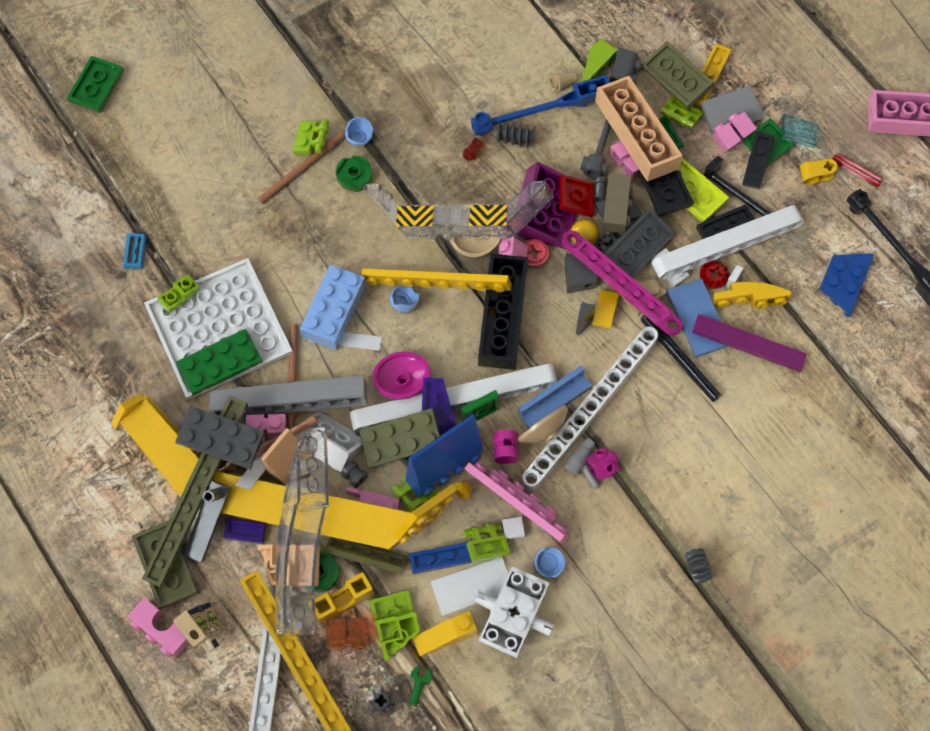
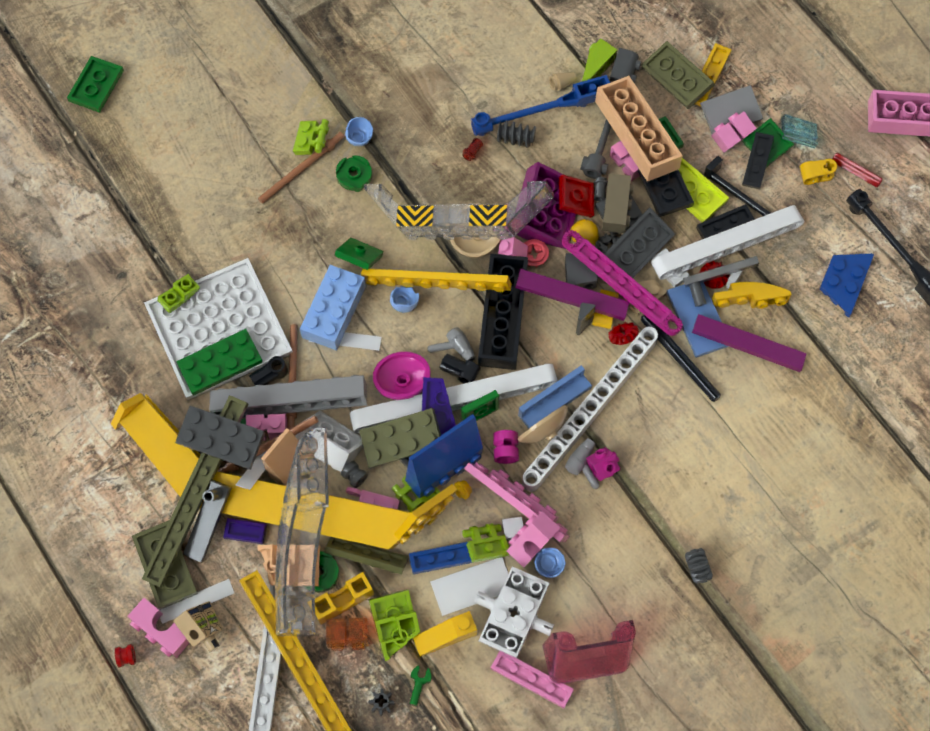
(125, 656): none -> red wheel
(133, 265): dark azure tile -> none
(210, 594): none -> white sticker
(267, 373): none -> black piece
(358, 253): none -> green plate
(457, 341): none -> light grey piece
(464, 371): none -> black piece
(531, 679): none -> bright pink plate
(532, 538): none -> bright pink arch
(571, 294): none -> magenta tile
(575, 663): none -> clear pink windscreen
(618, 338): none -> red gear
(679, 113): lime plate -> none
(695, 280): none -> dark grey piece

